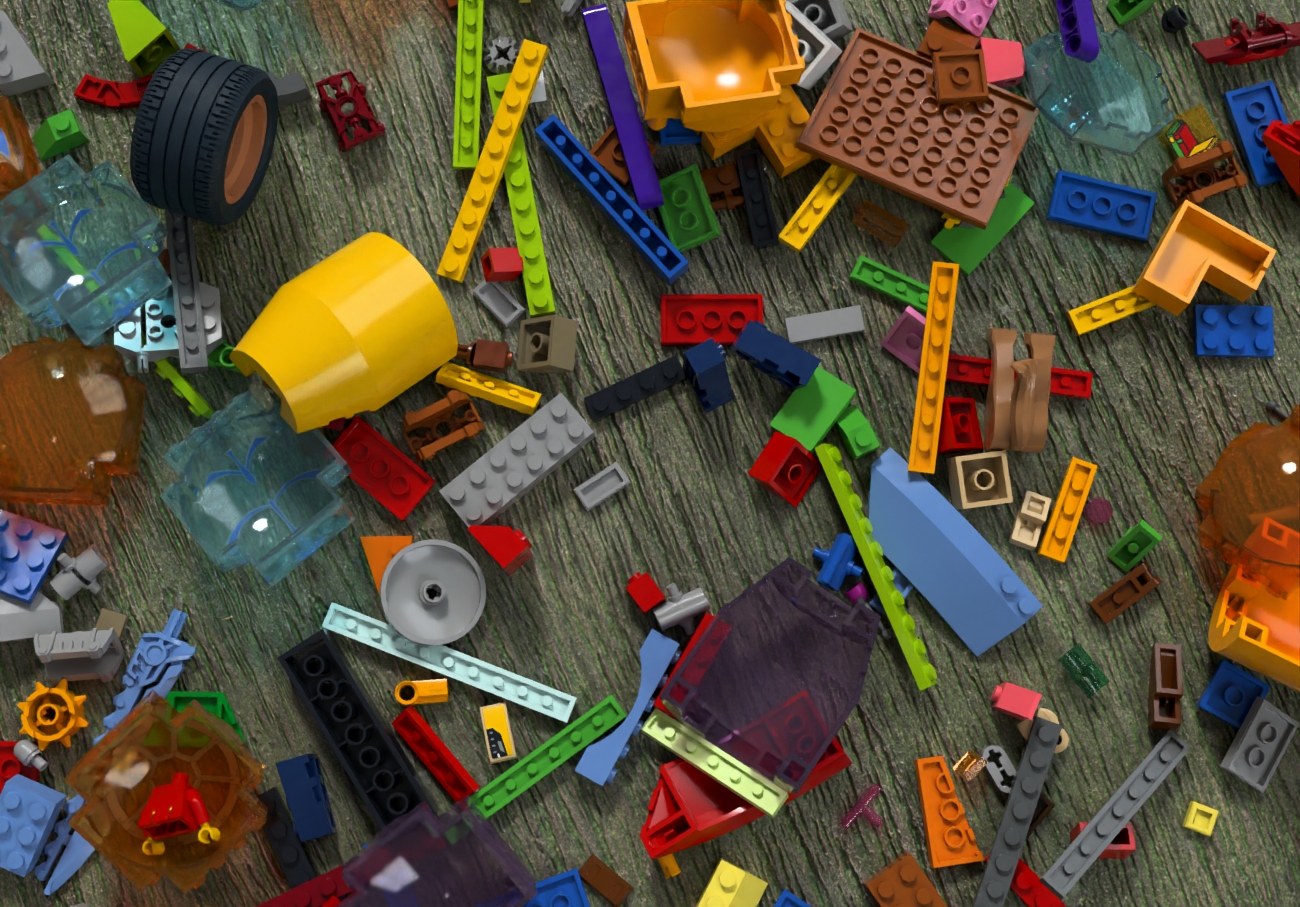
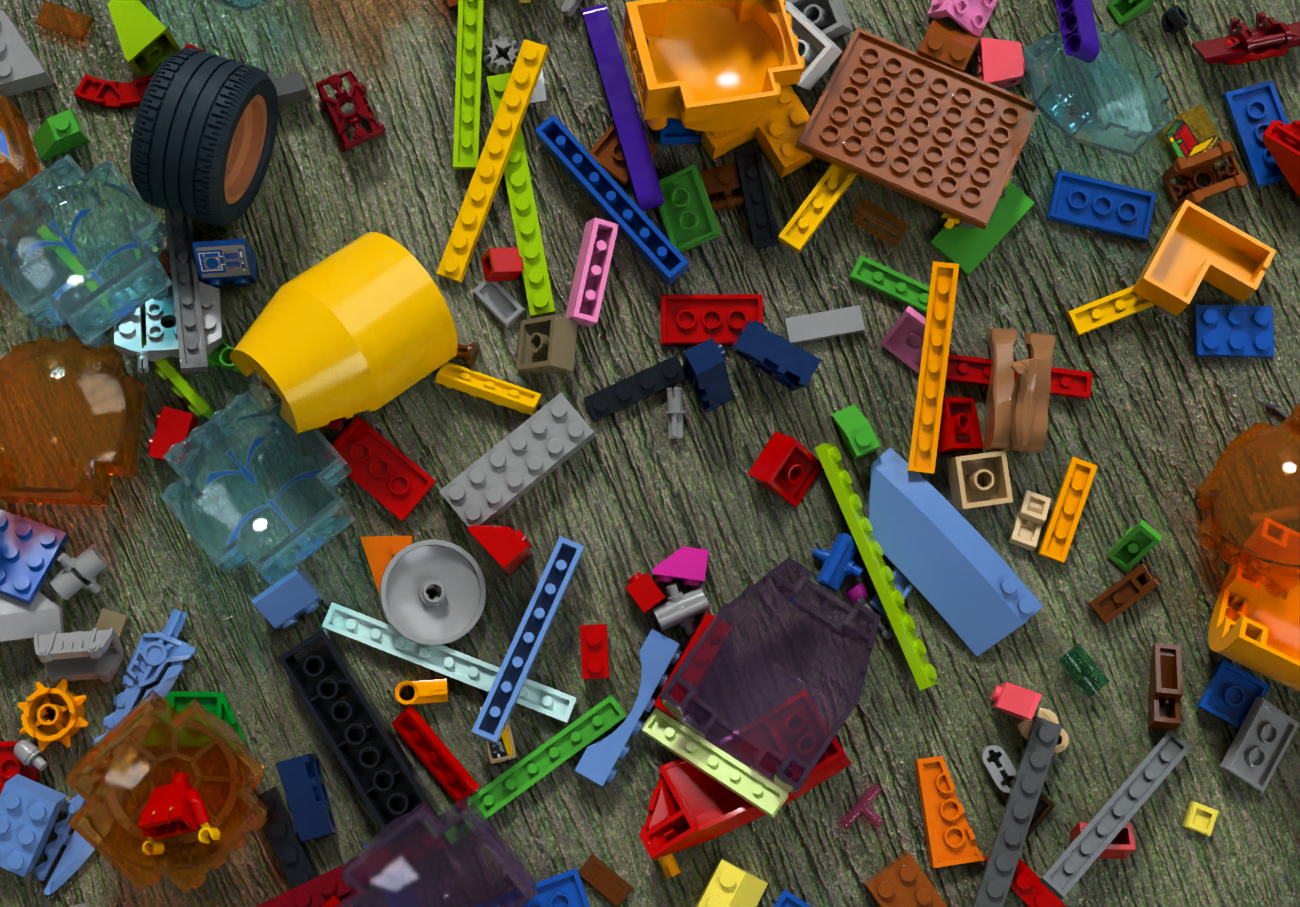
(64, 21): none -> clear orange tile
(171, 428): none -> red brick
(226, 262): none -> blue slope
(288, 600): none -> medium blue slope
(435, 415): dark orange piece -> none
(492, 356): copper brick -> none
(528, 641): none -> medium blue brick
(591, 271): none -> bright pink brick
(594, 652): none -> red brick
(602, 486): light grey tile -> none
(675, 413): none -> light grey axle
(685, 565): none -> dark pink slope
(814, 409): bright green tile -> none
(960, 76): dark orange tile -> none
(970, 765): clear orange tile -> none
(1098, 510): clear pink tile -> none

